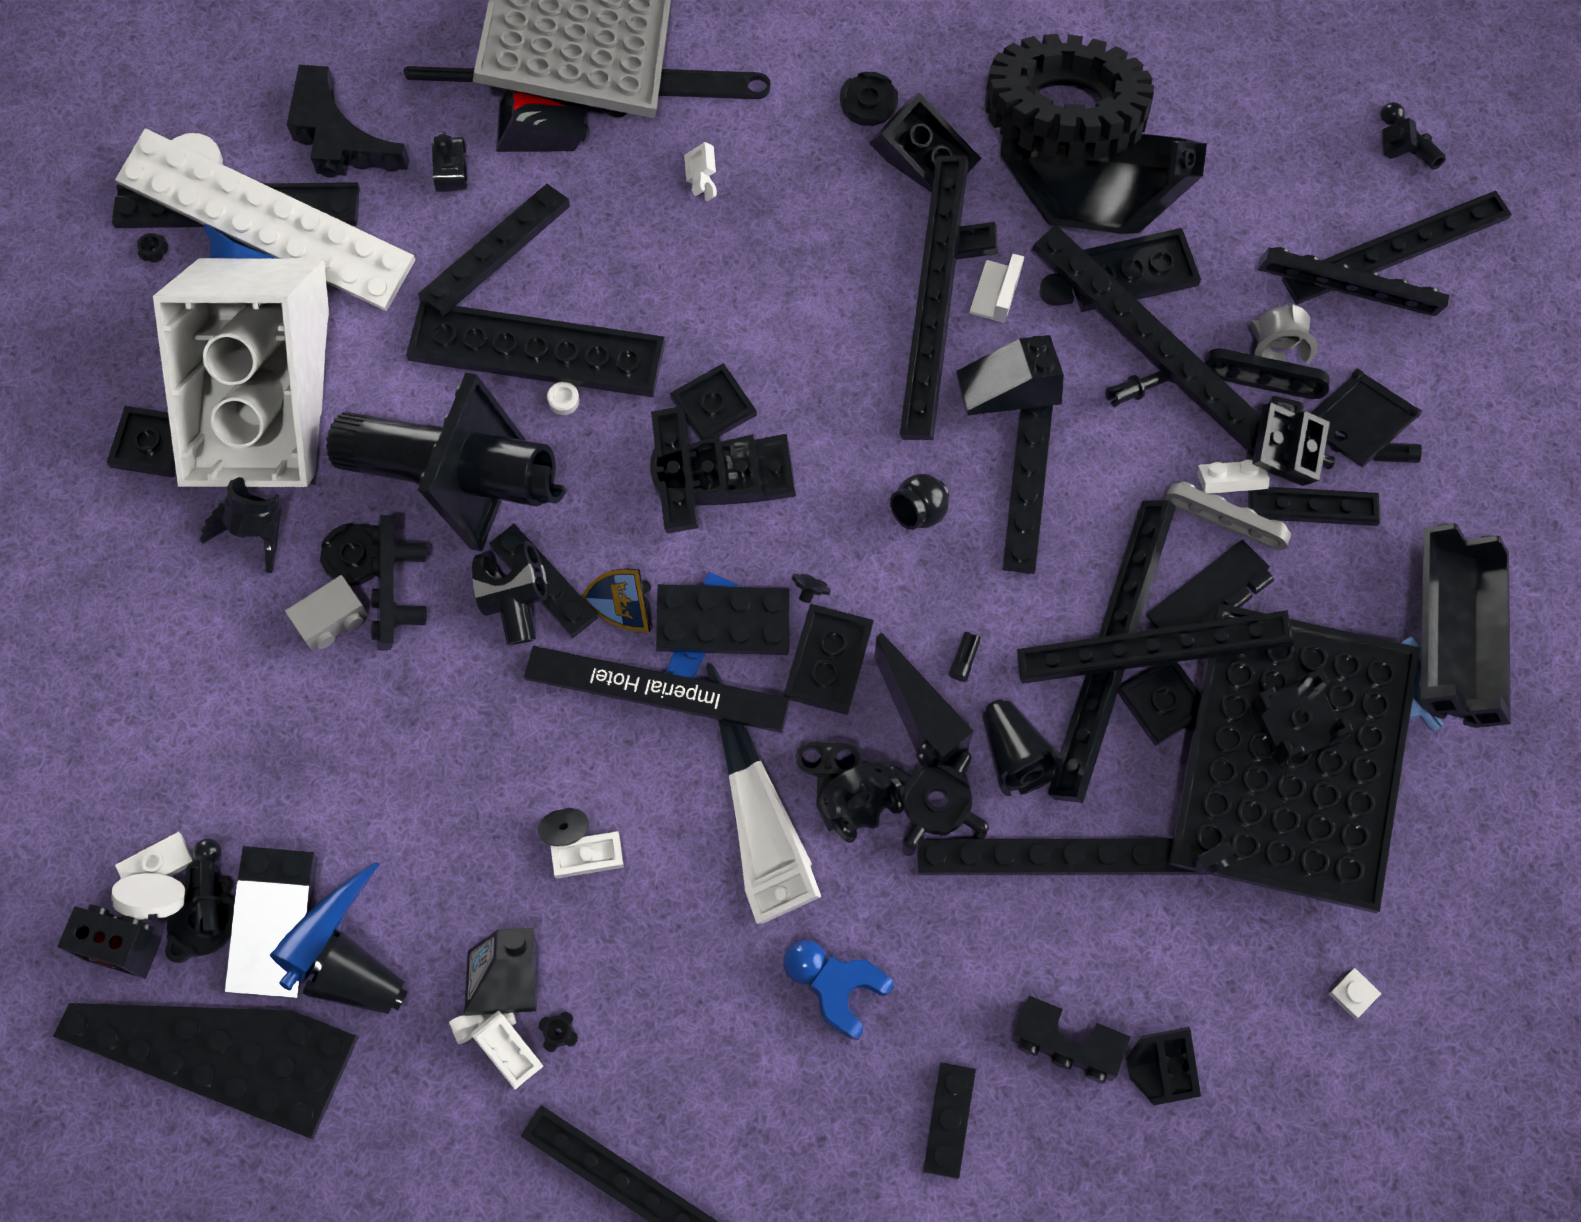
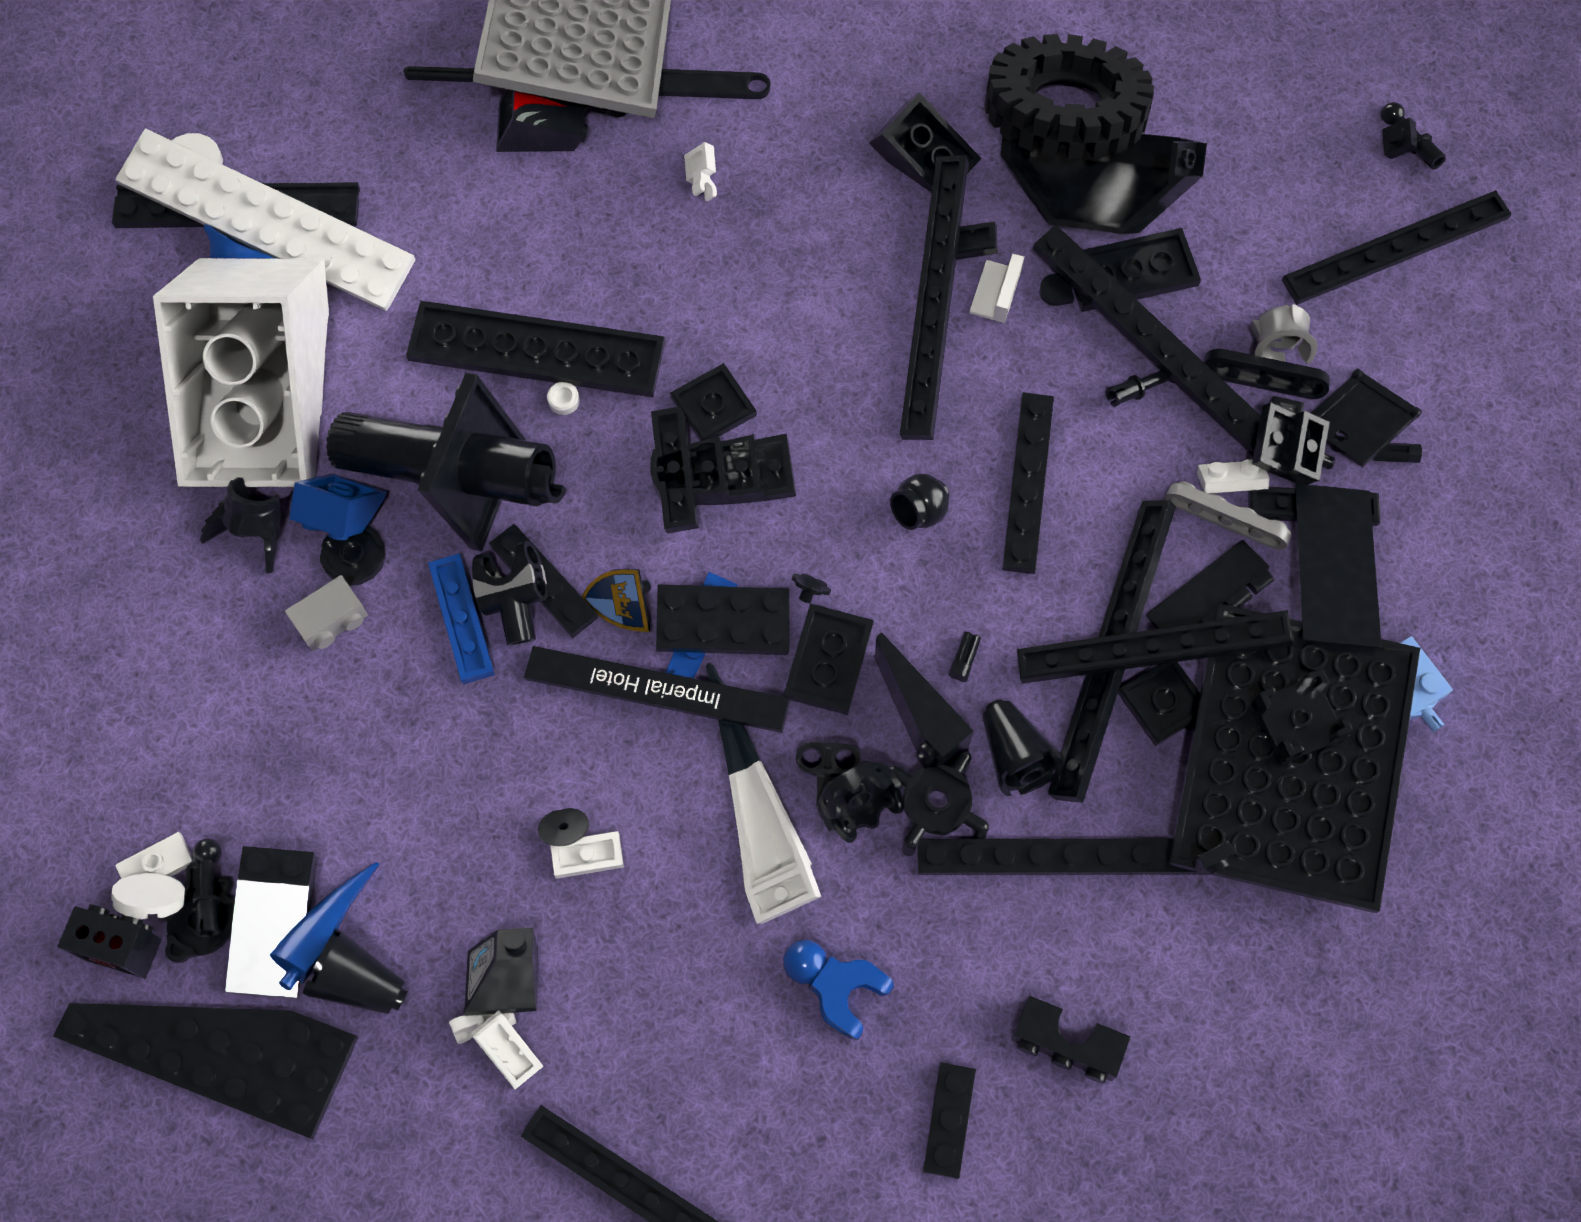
(143, 443): black plate -> none
(148, 241): black plate -> none
(335, 140): black arch -> none
(335, 505): none -> blue slope
(383, 597): black plate -> none
(449, 163): black beam -> none
(461, 619): none -> blue plate
(493, 250): black plate -> none
(562, 1022): black plate -> none
(865, 106): black tile -> none
(1013, 378): black slope -> none
(1165, 1066): black slope -> none
(1337, 566): none -> black sticker
(1353, 282): black plate -> none
(1354, 993): white plate -> none
(1465, 627): black panel -> none

